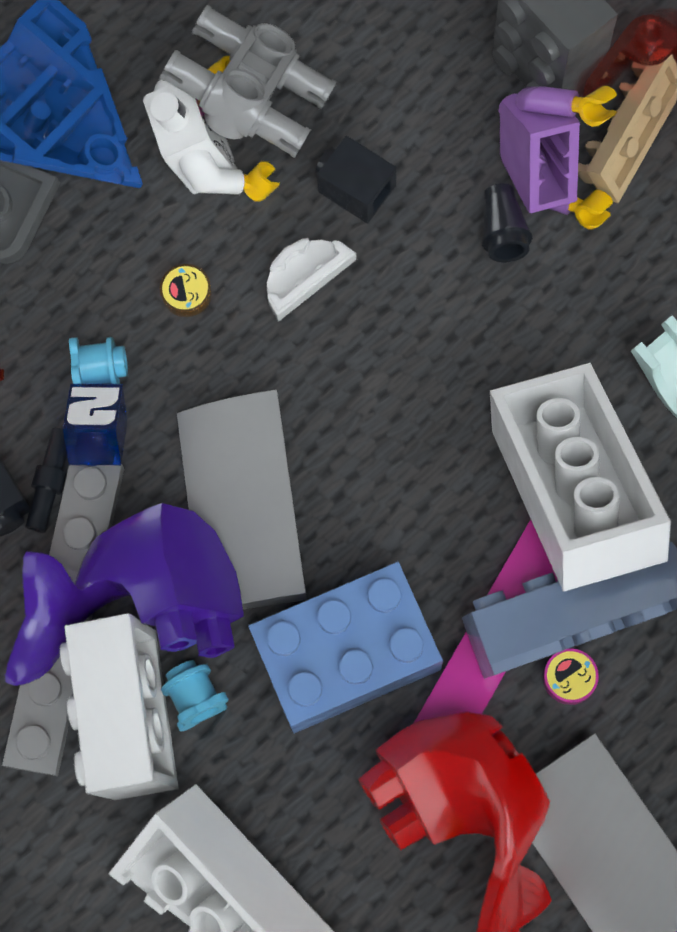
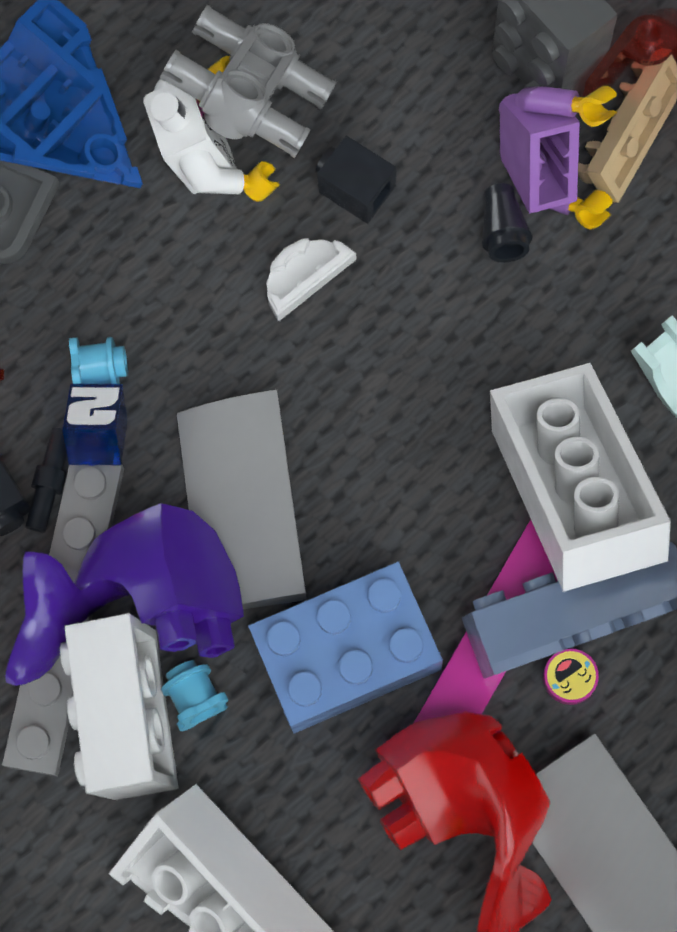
(185, 290): tile -> none

